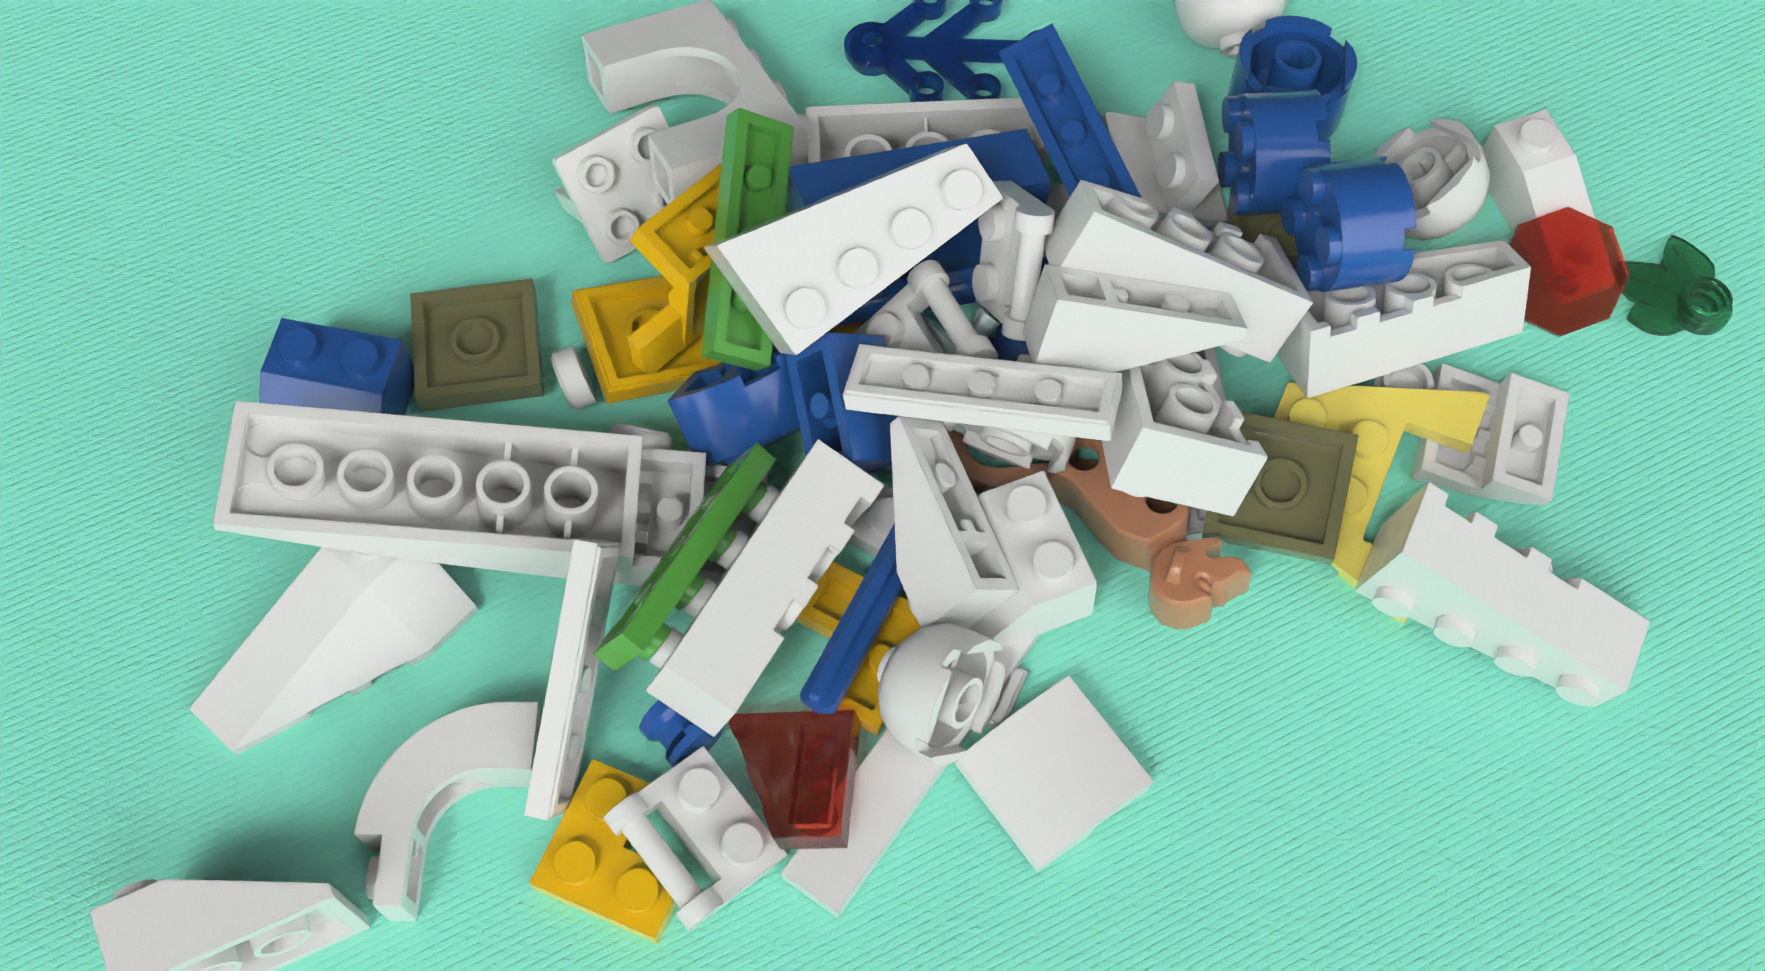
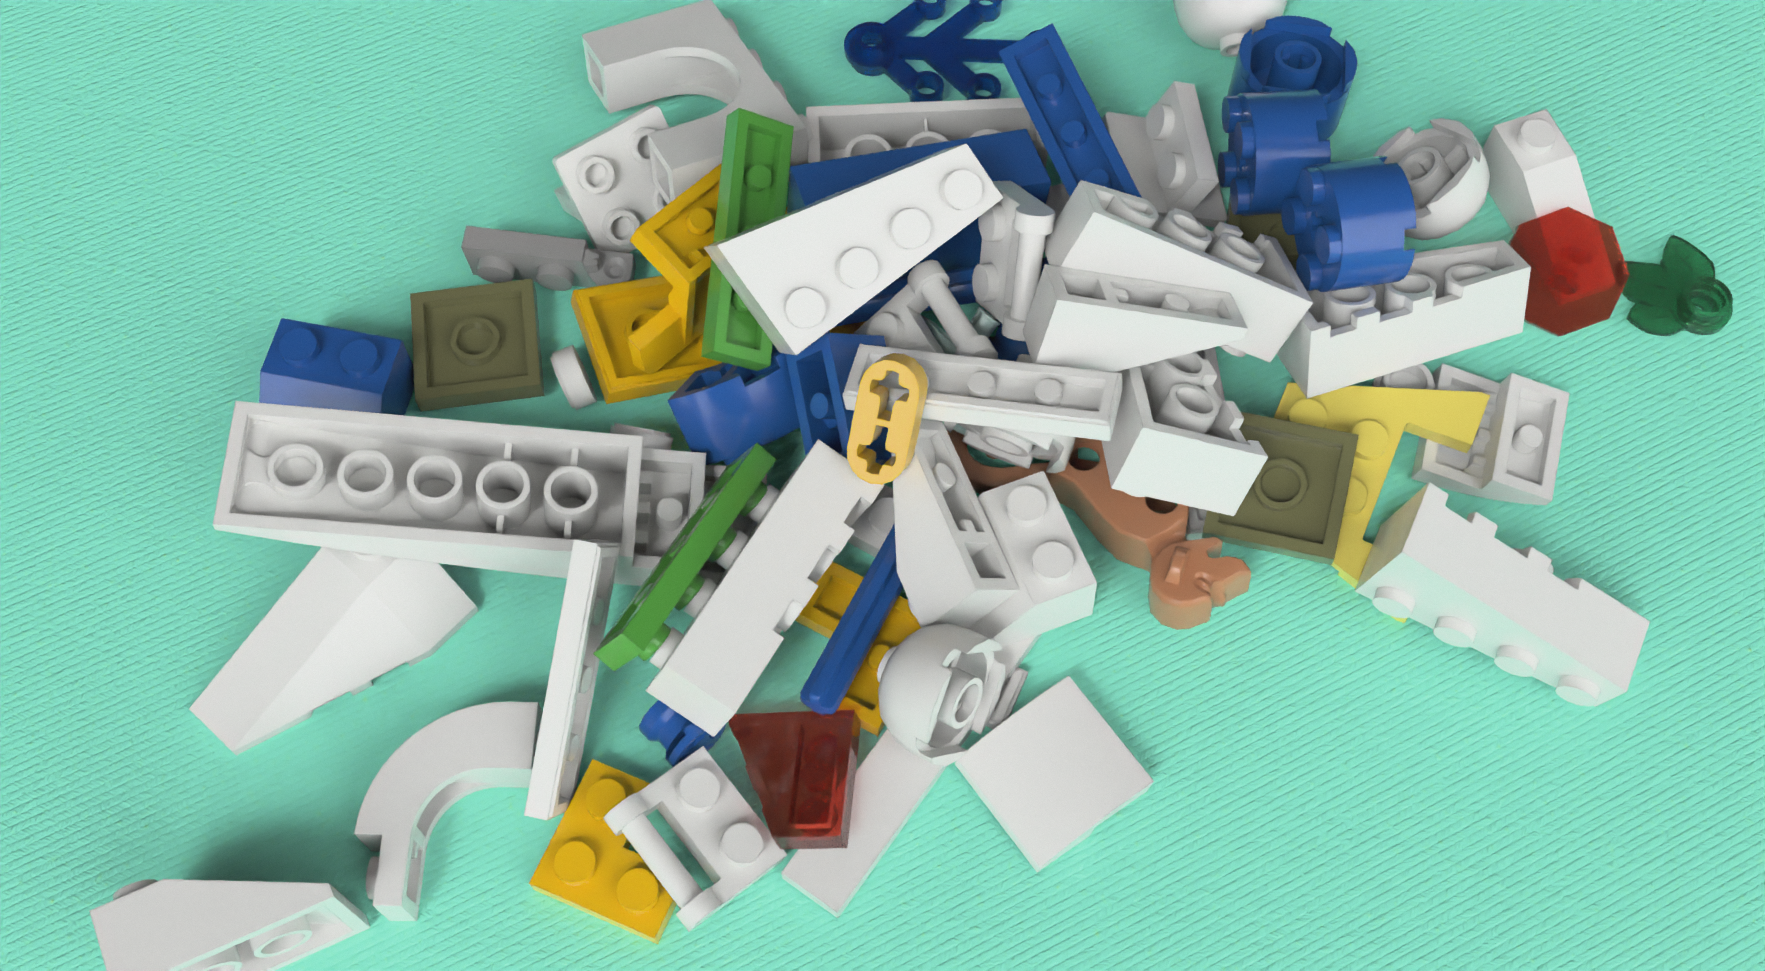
(546, 259): none -> light grey hinge
(871, 416): none -> yellow beam

